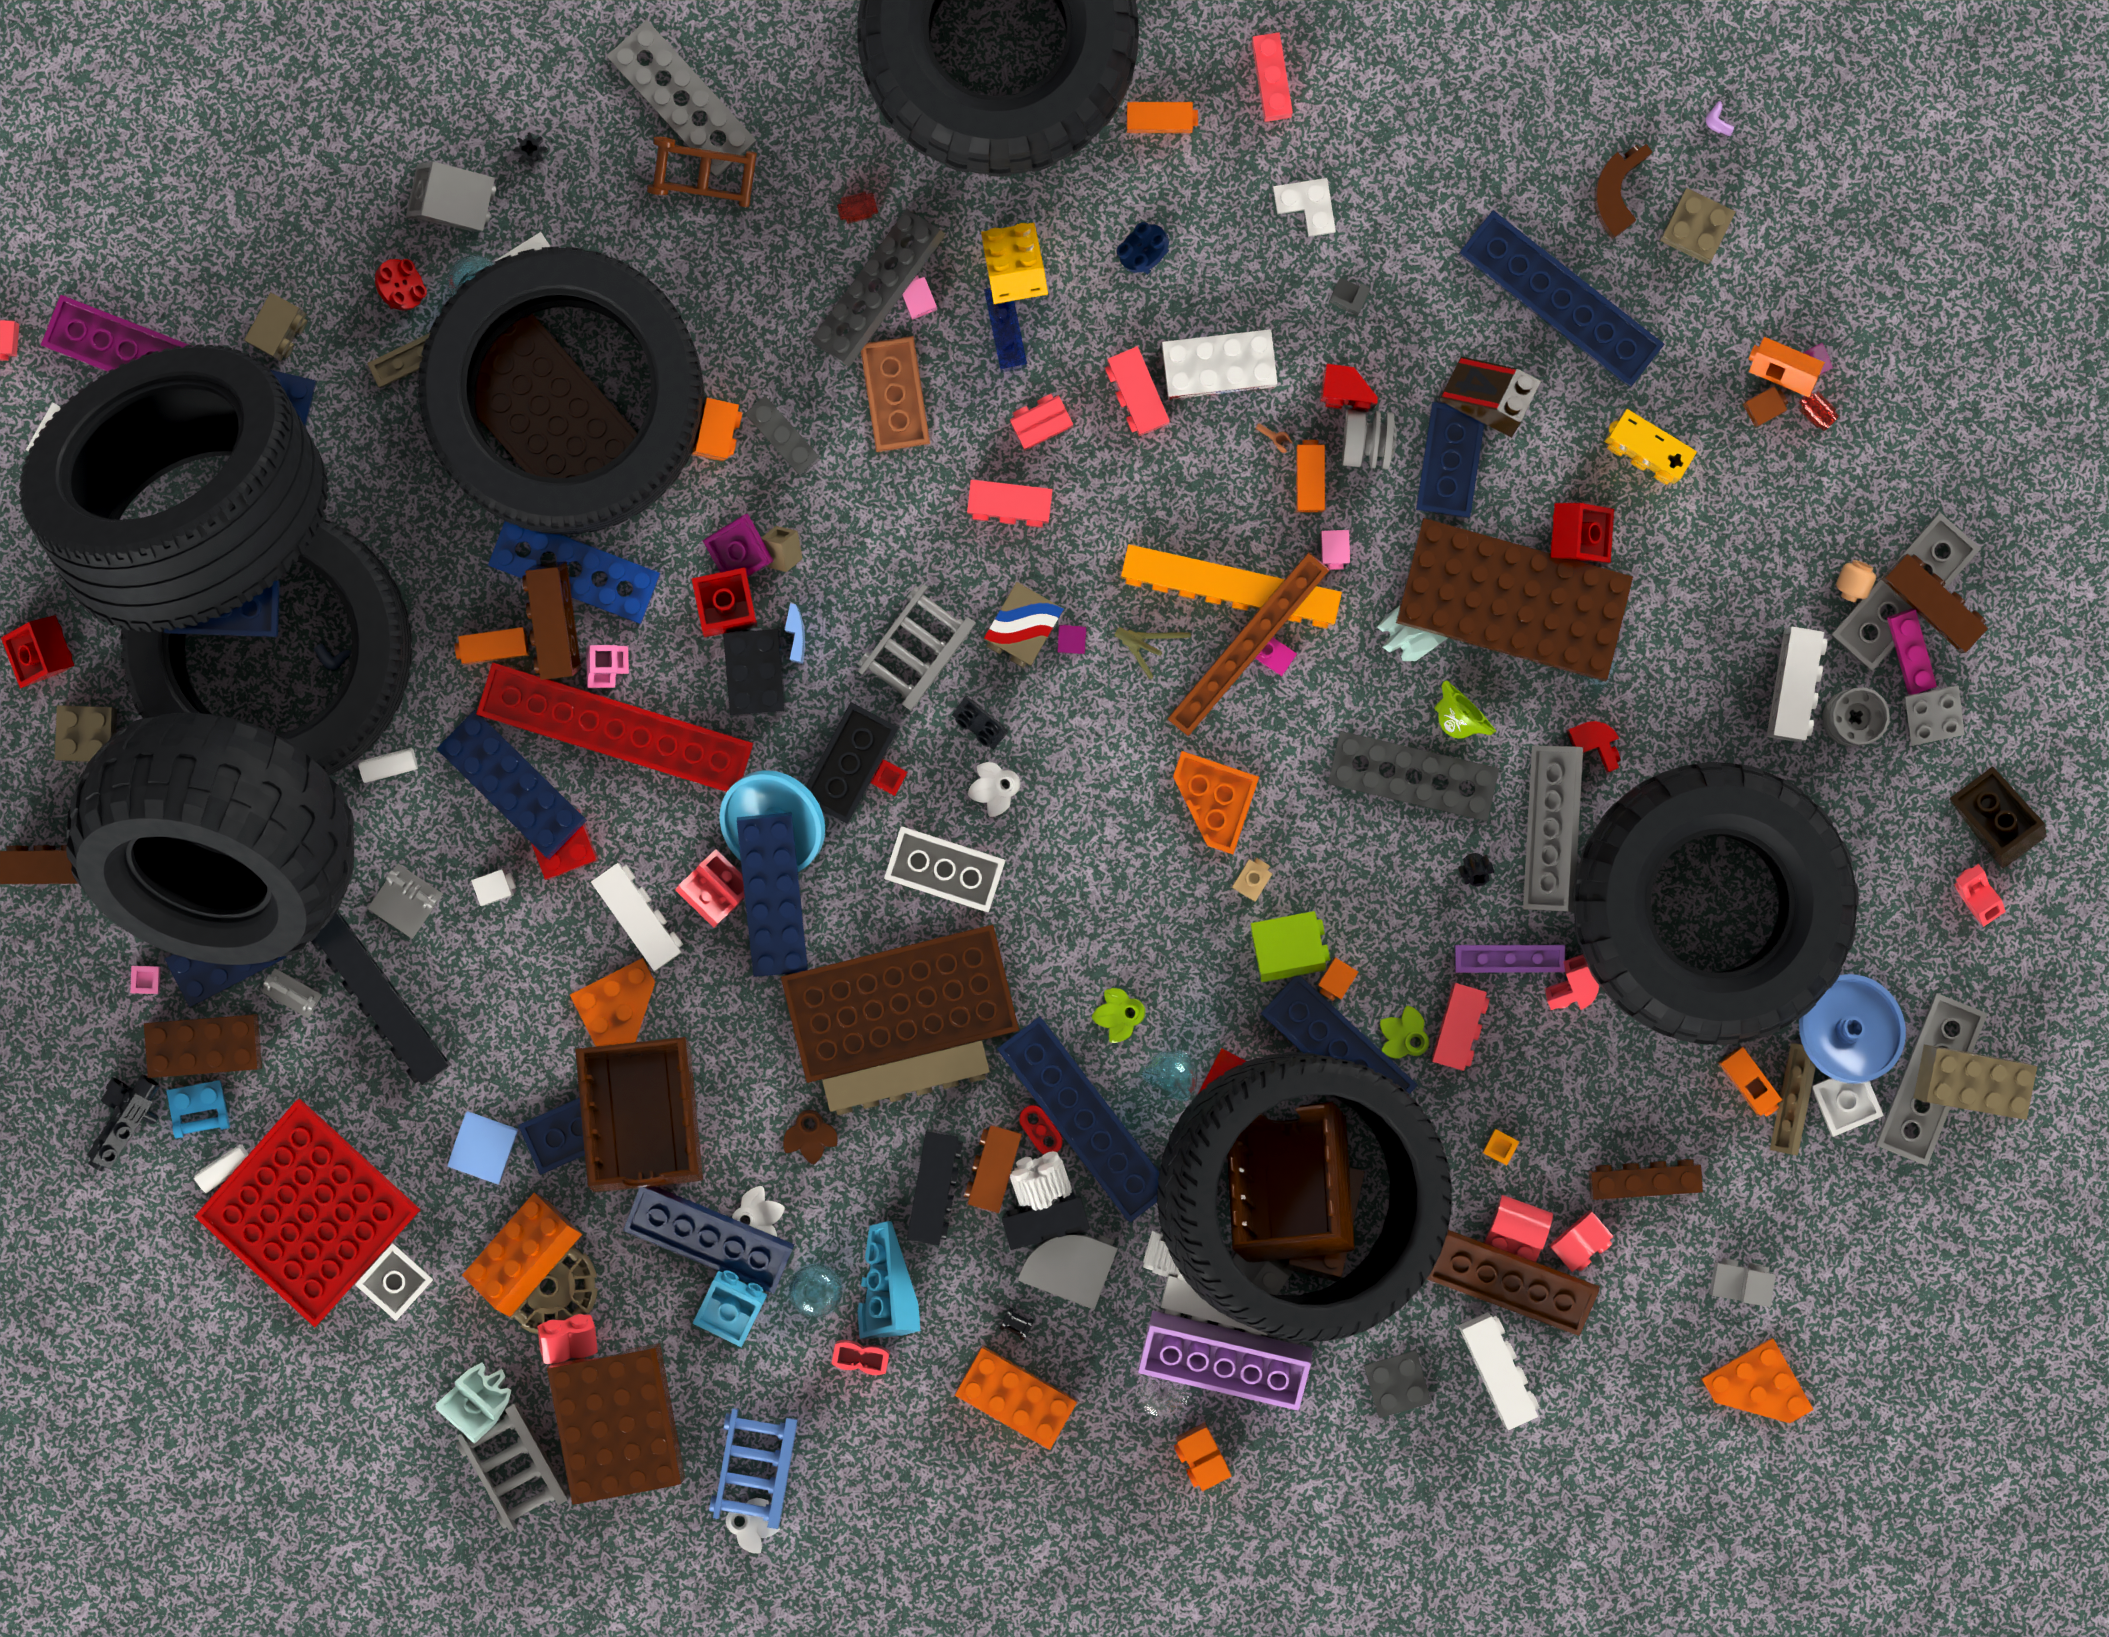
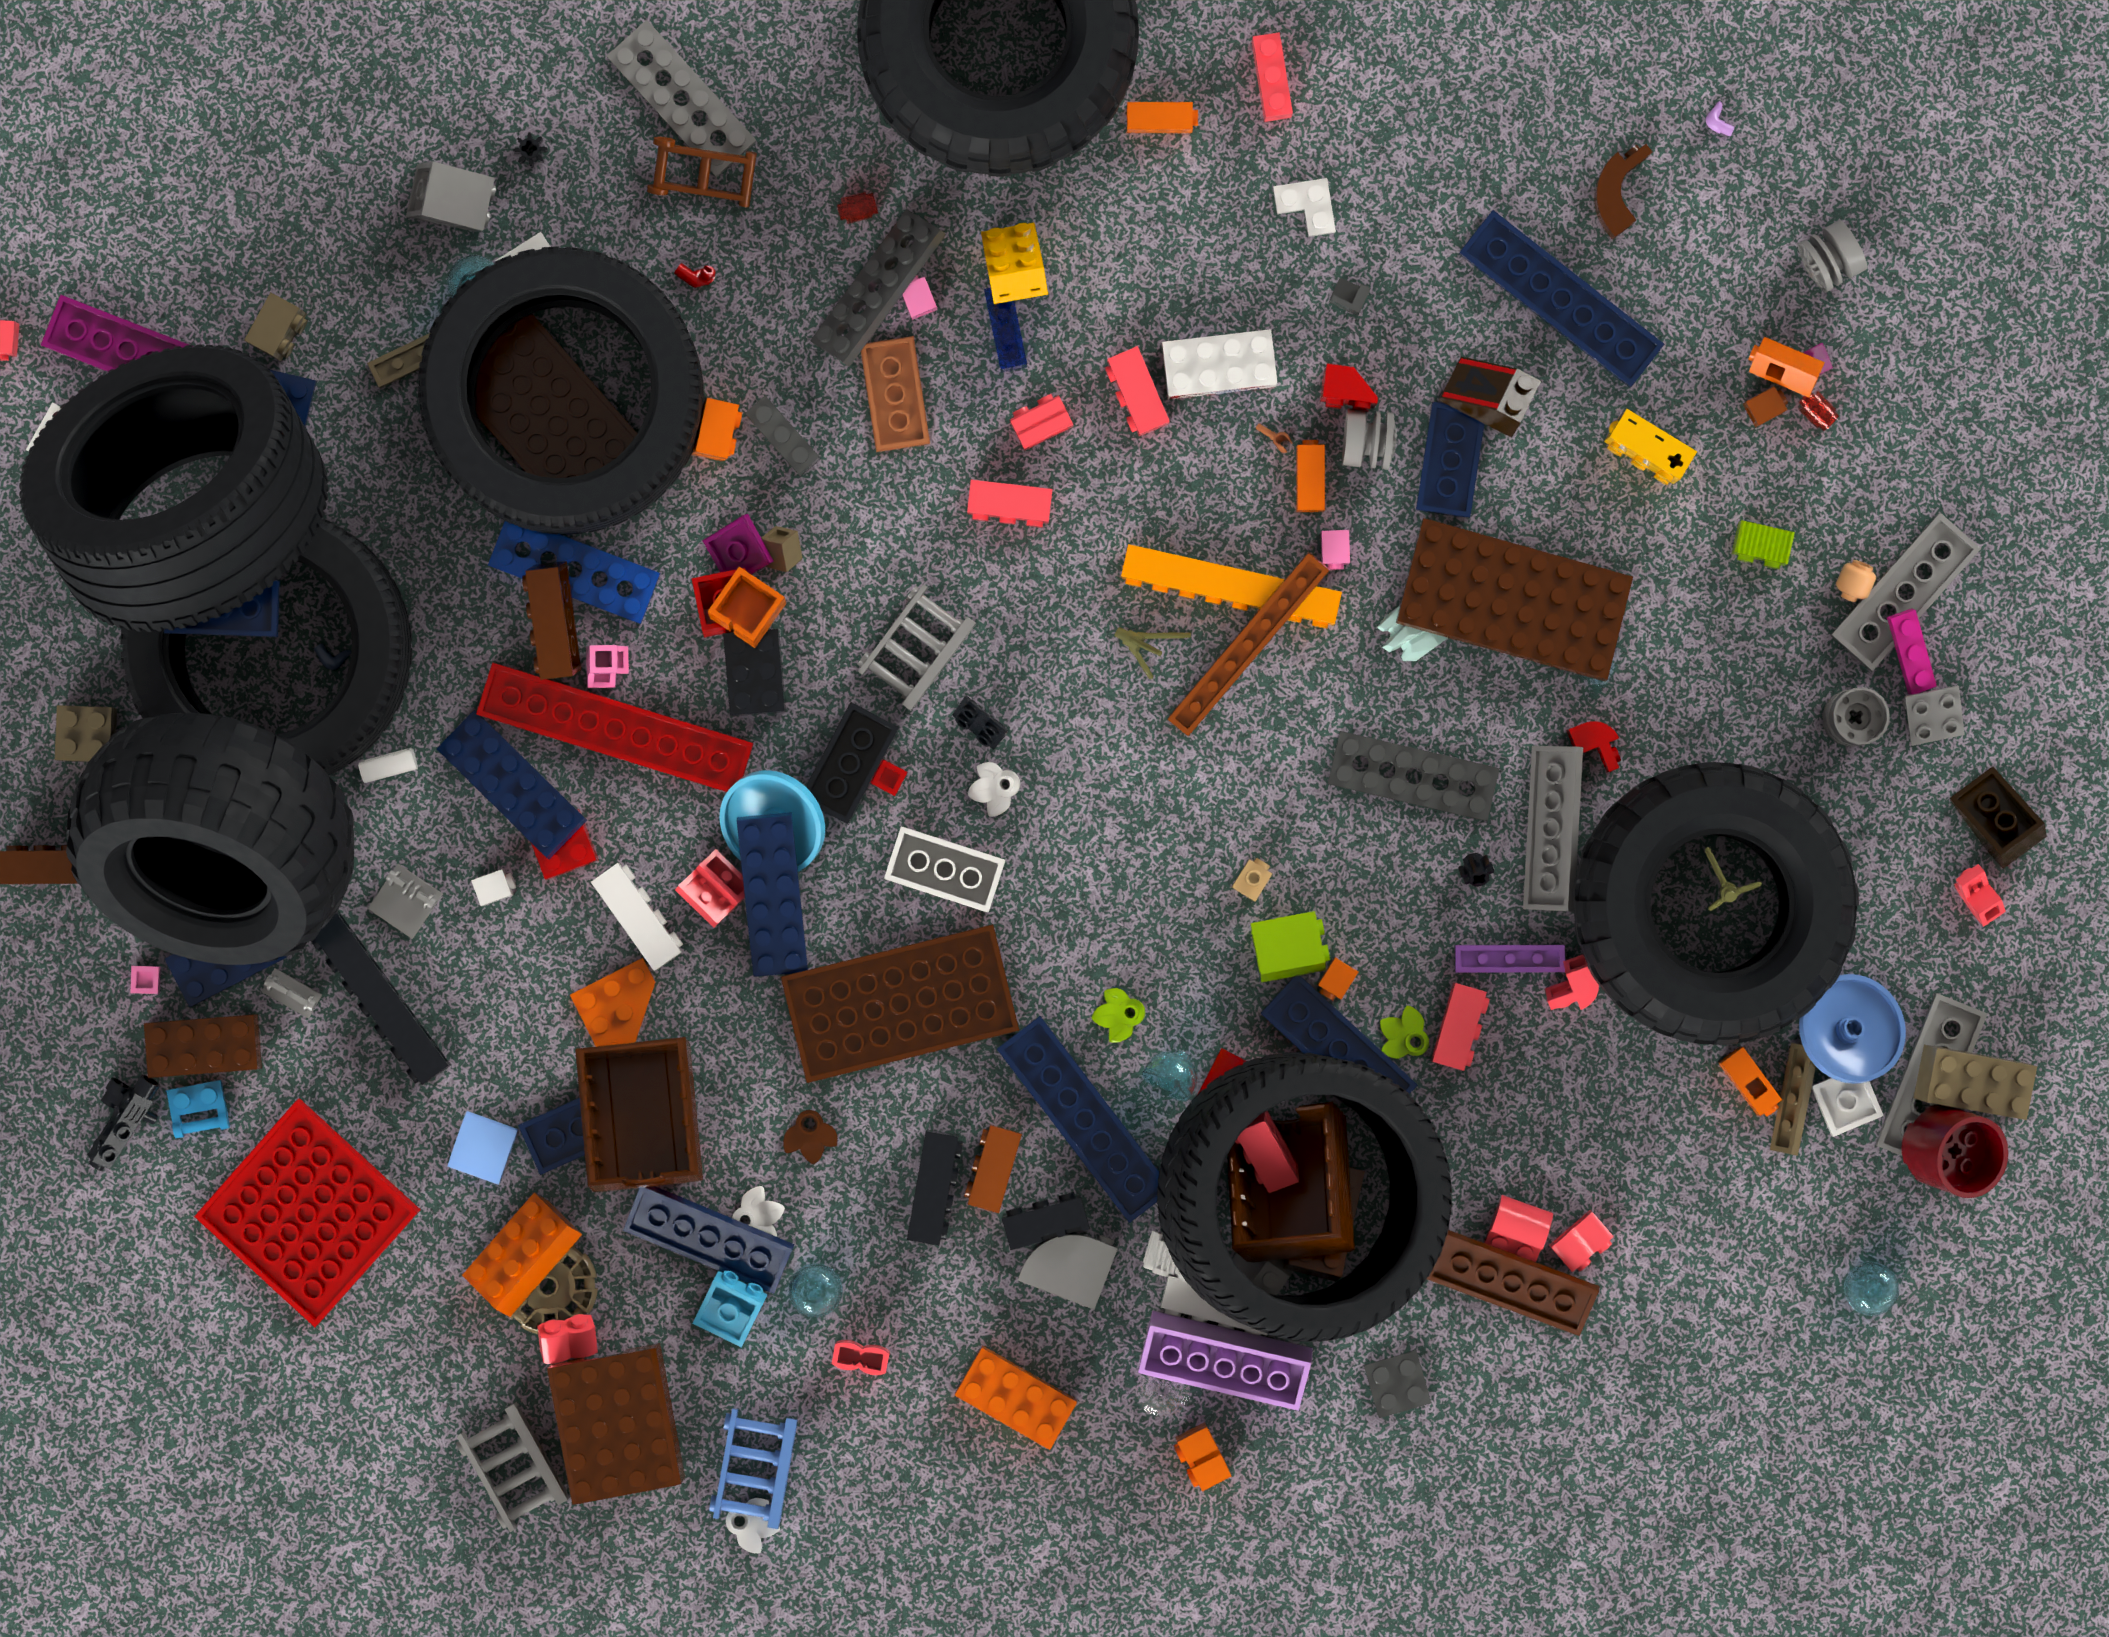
(37, 651): red slope -> none
(220, 1169): white brick -> none
(393, 1281): white brick -> none
(395, 273): red plate -> none
(475, 1402): light aqua plate -> none
(492, 646): orange brick -> none
(696, 278): none -> red arm
(747, 607): none -> orange piece
(795, 626): light blue slope -> none
(890, 1297): medium azure wedge -> none
(906, 1076): dark tan brick -> none
(1016, 1324): black bush -> none
(1022, 625): panel -> none
(1040, 1130): red plate -> none
(1040, 1180): white brick -> none
(1071, 639): magenta slope -> none
(1143, 248): dark blue plate -> none
(1216, 798): orange plate -> none
(1268, 1154): none -> coral brick
(1276, 656): dark pink plate -> none
(1459, 715): lime hat -> none
(1497, 1369): white brick -> none
(1500, 1147): light orange plate -> none
(1582, 532): red slope -> none
(1645, 1181): reddish brown brick -> none
(1697, 226): dark tan brick -> none
(1728, 890): none -> olive plant
(1741, 1283): light grey brick -> none
(1759, 1384): orange plate -> none
(1763, 544): none -> lime brick
(1796, 683): white brick -> none
(1827, 258): none -> light grey wheel
(1871, 1288): none -> clear light blue cylinder
(1935, 603): reddish brown brick -> none
(1955, 1151): none -> dark red brick

